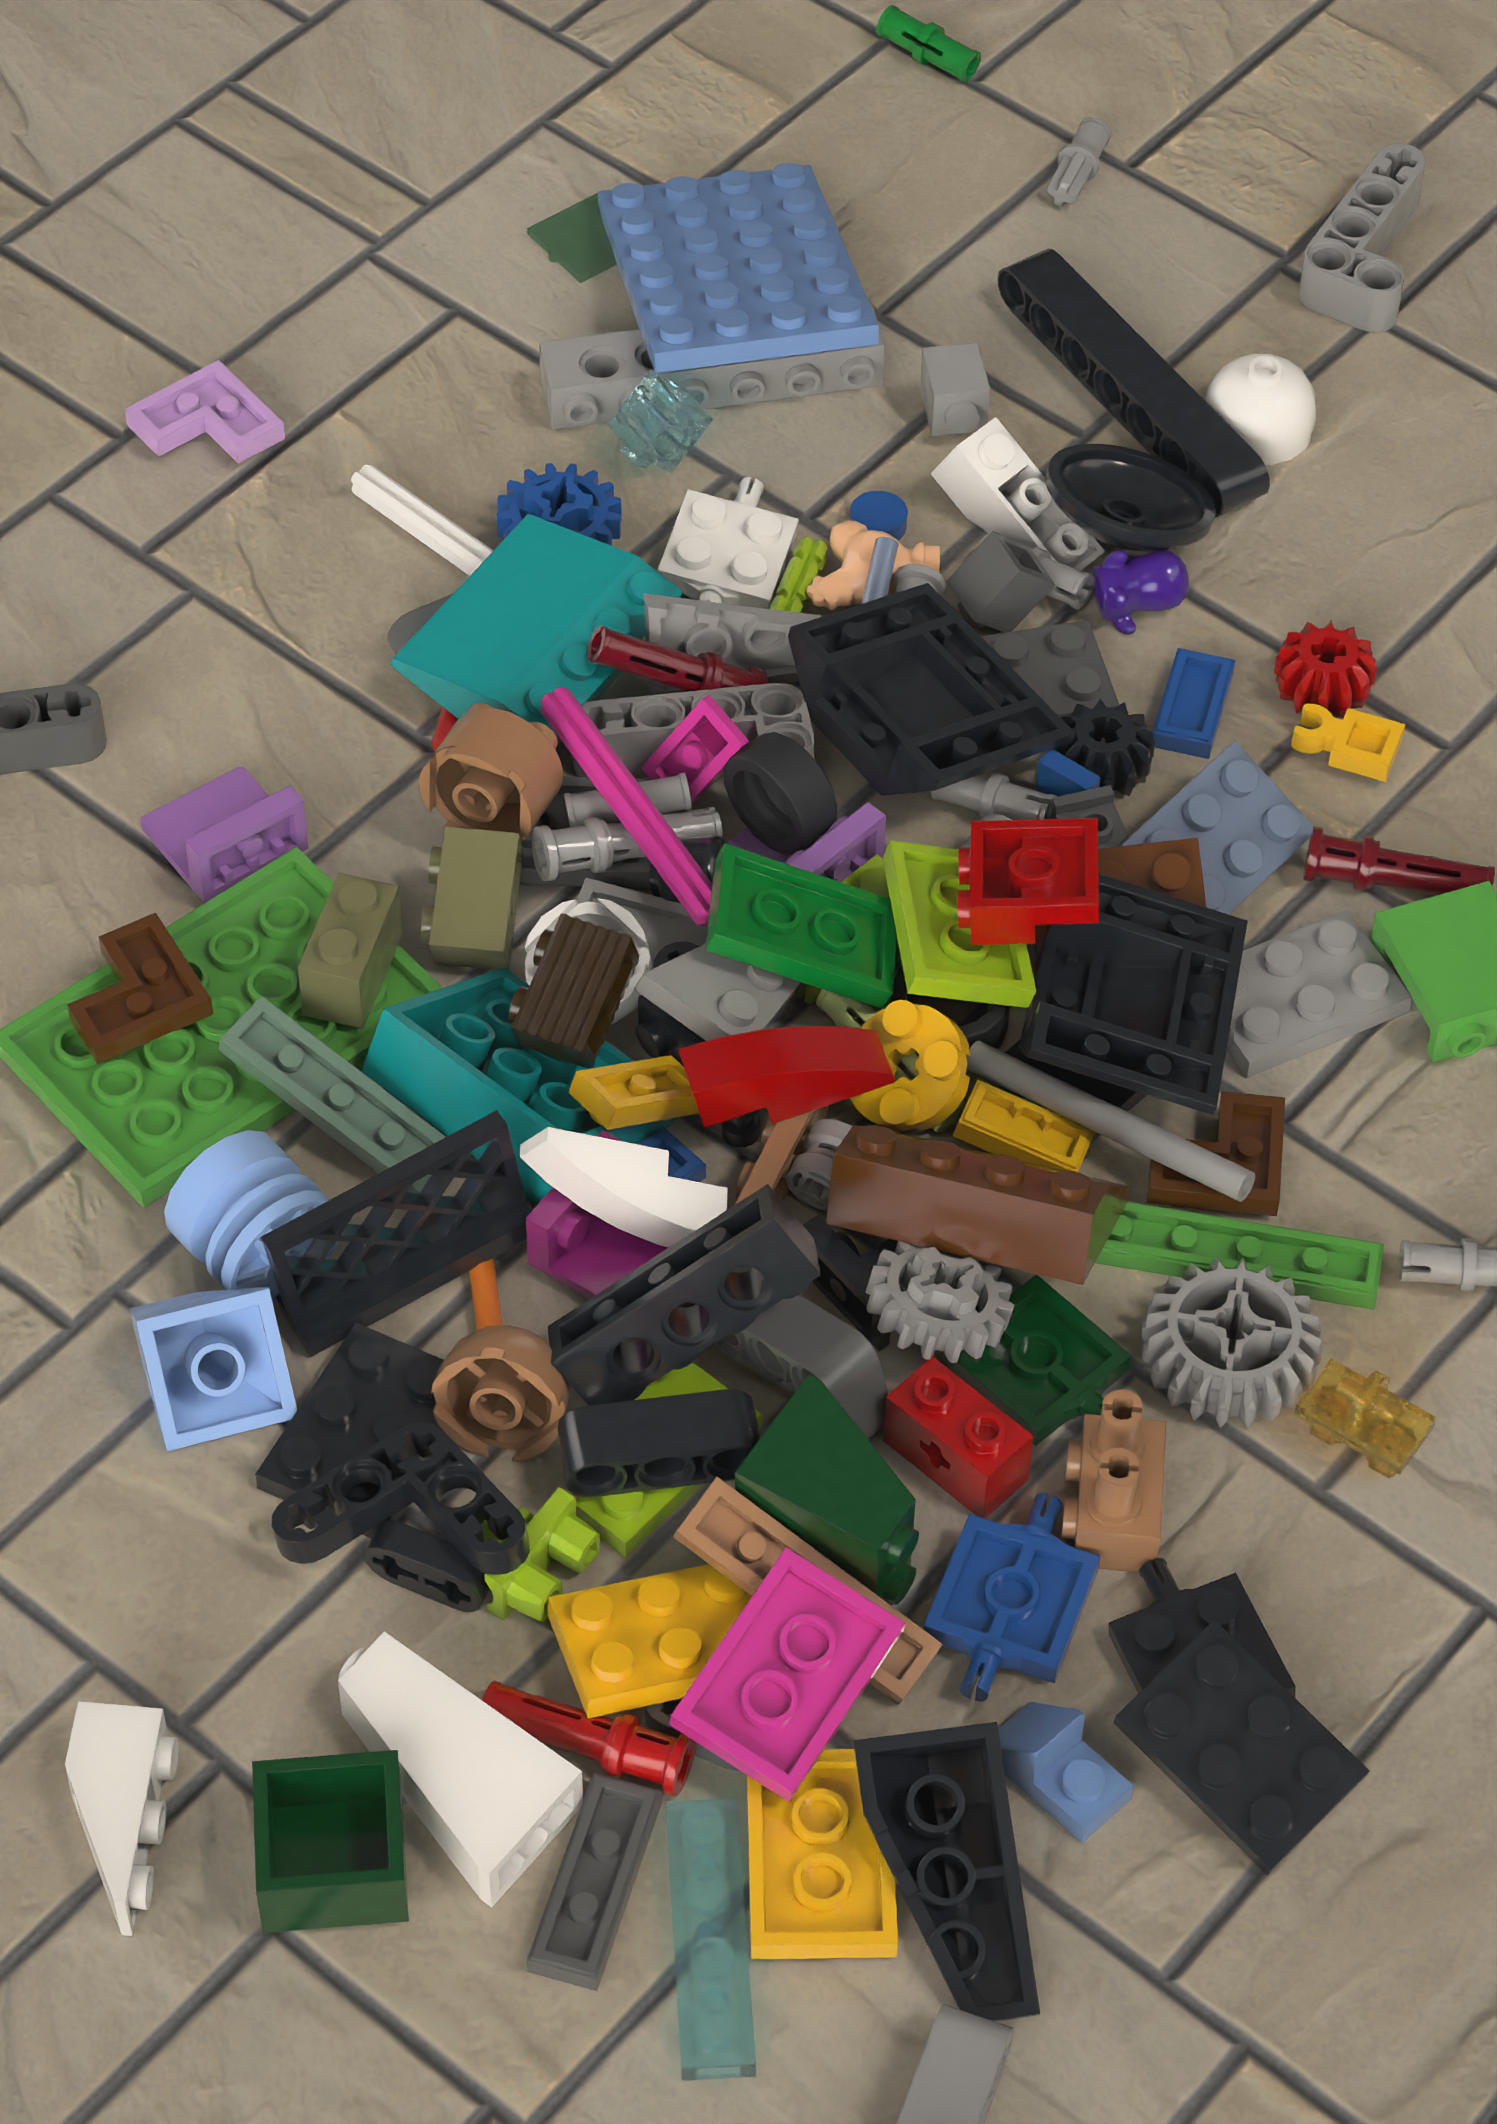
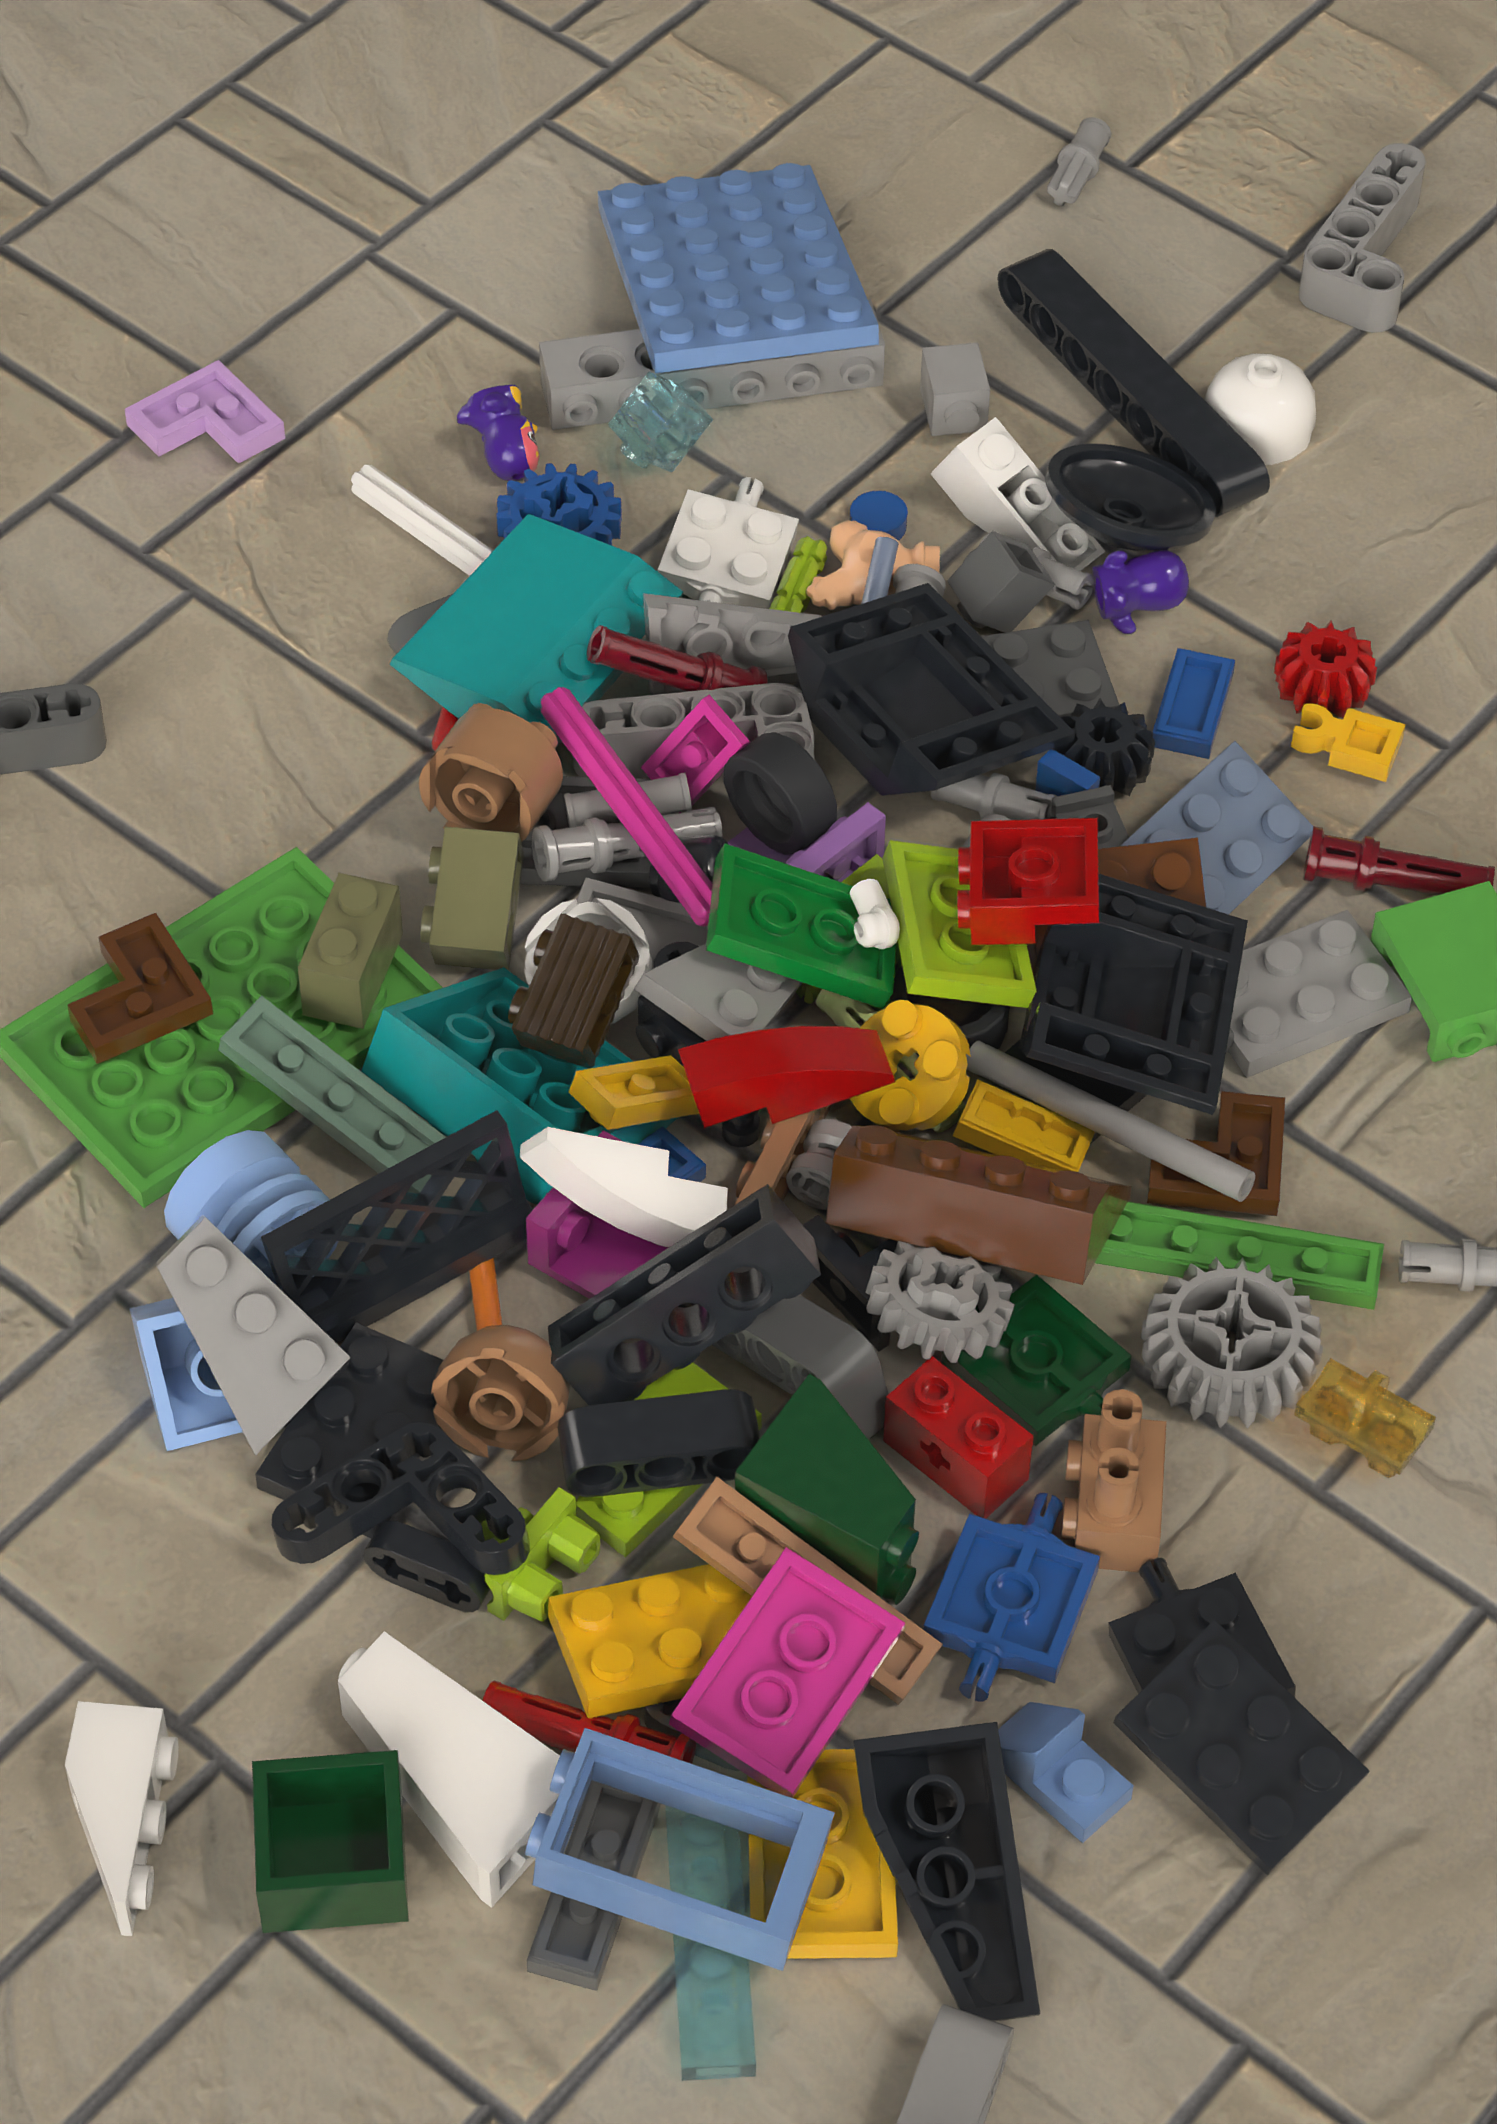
(226, 831): medium lavender bracket -> none
(249, 1331): none -> light grey wing
(505, 432): none -> dark purple animal
(576, 239): clear green piece -> none
(697, 1792): none -> medium blue window
(876, 921): none -> white arm
(928, 43): green pin -> none

